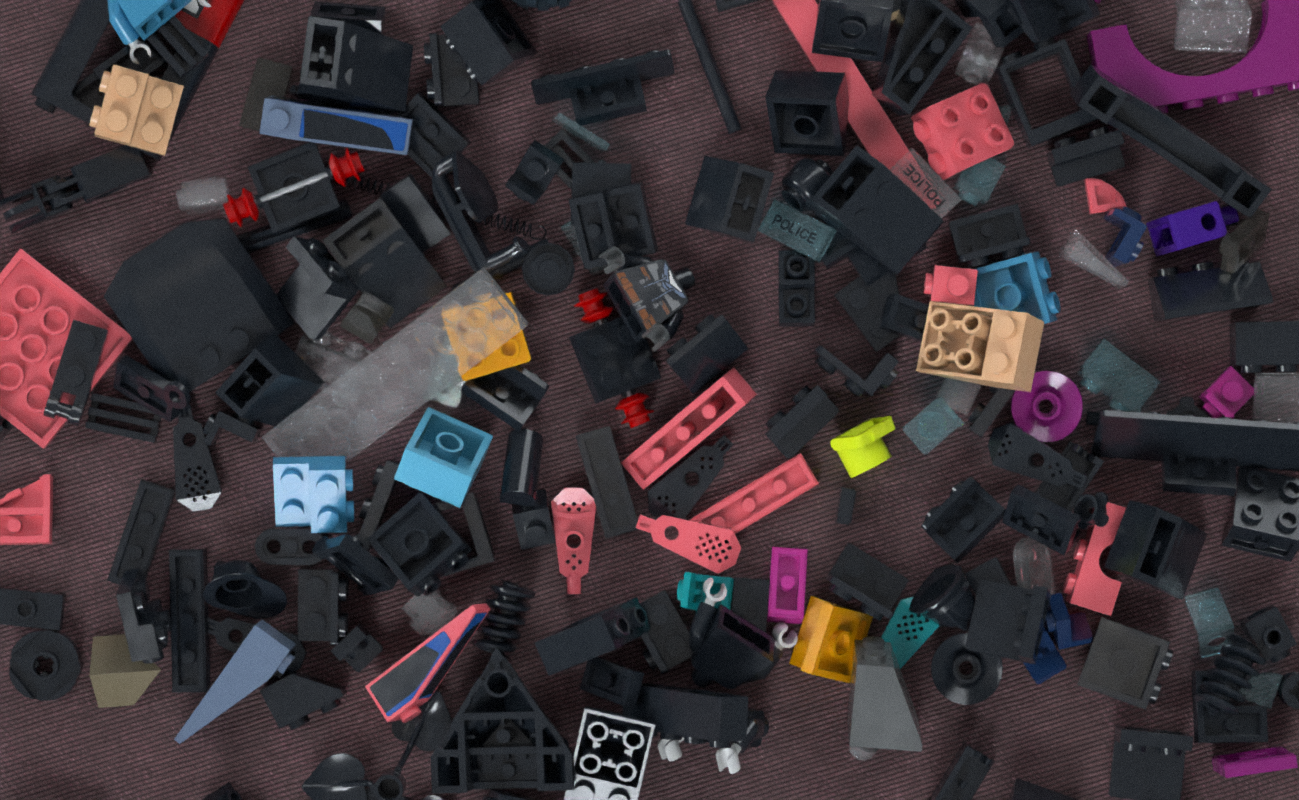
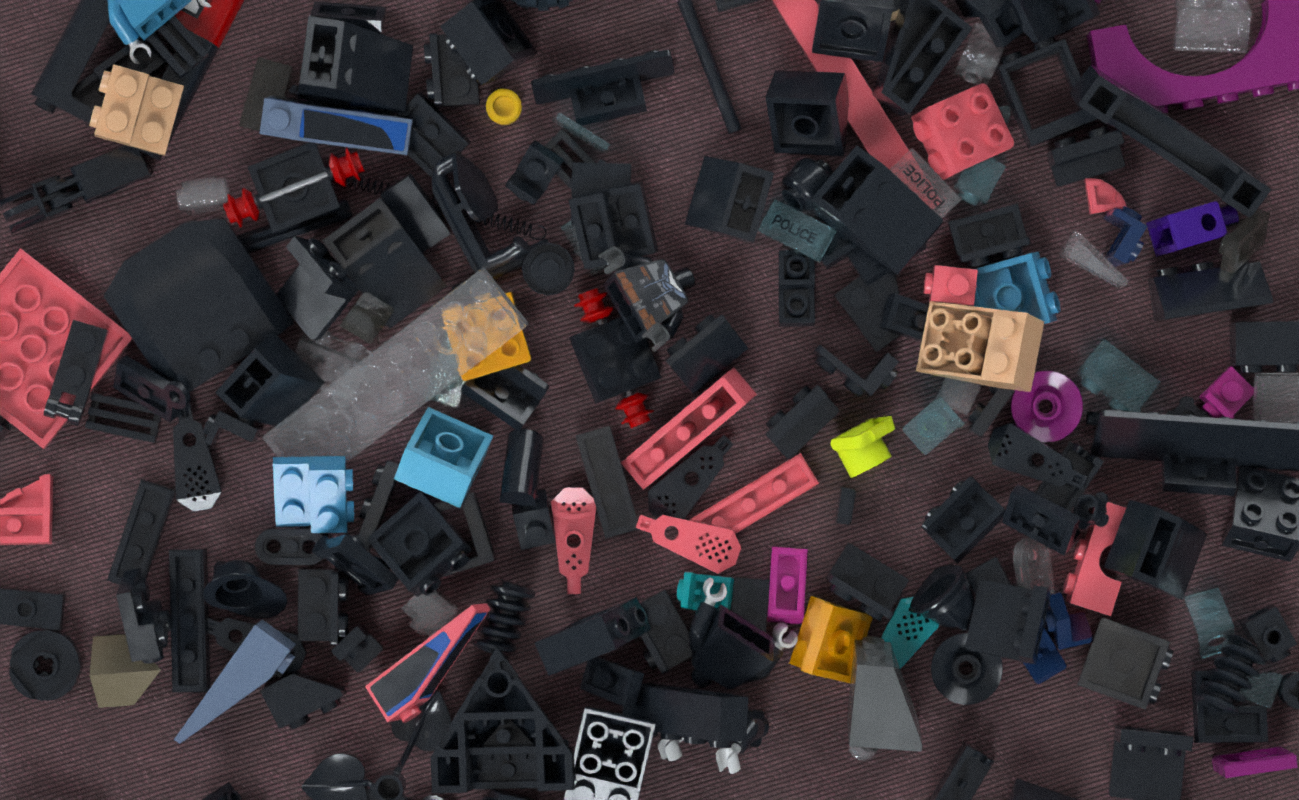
(504, 106): none -> yellow tile

